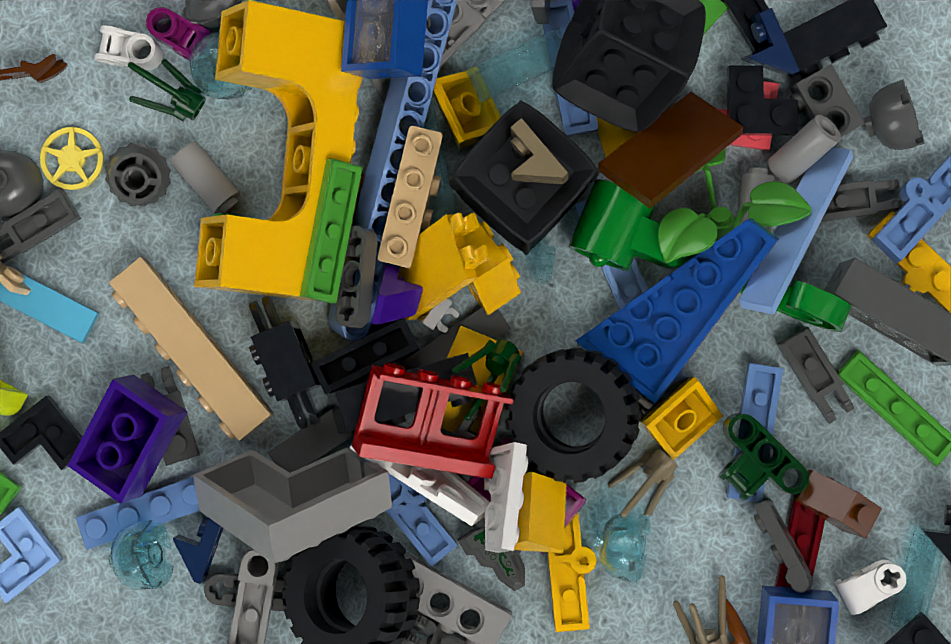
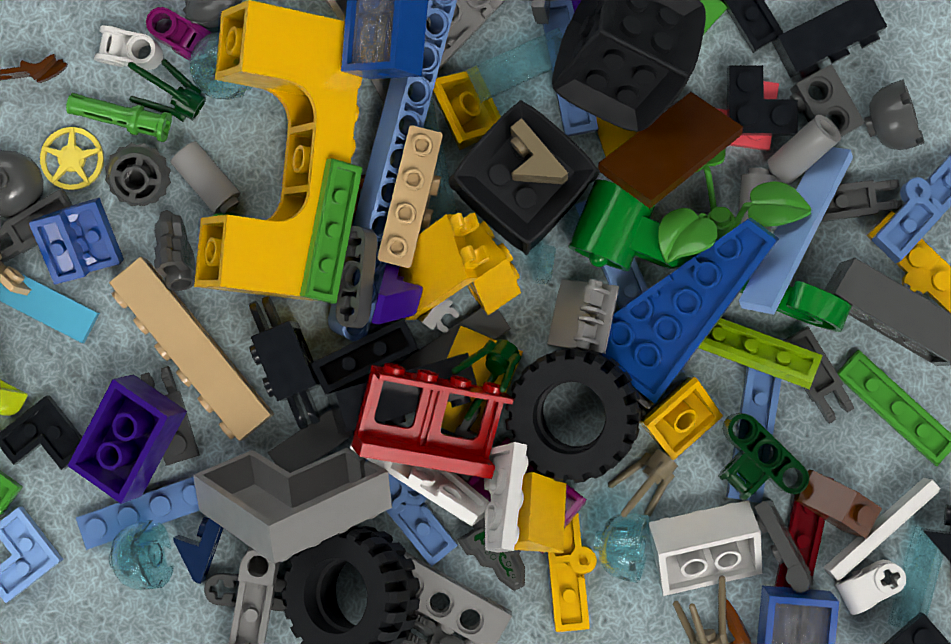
(76, 241): none -> blue slope
(135, 119): none -> bright green pin
(173, 252): none -> dark grey rock
(583, 315): none -> light grey hinge
(704, 545): none -> white slope
(762, 353): none -> lime plate
(775, 52): dark blue slope -> none
(882, 528): none -> white tile

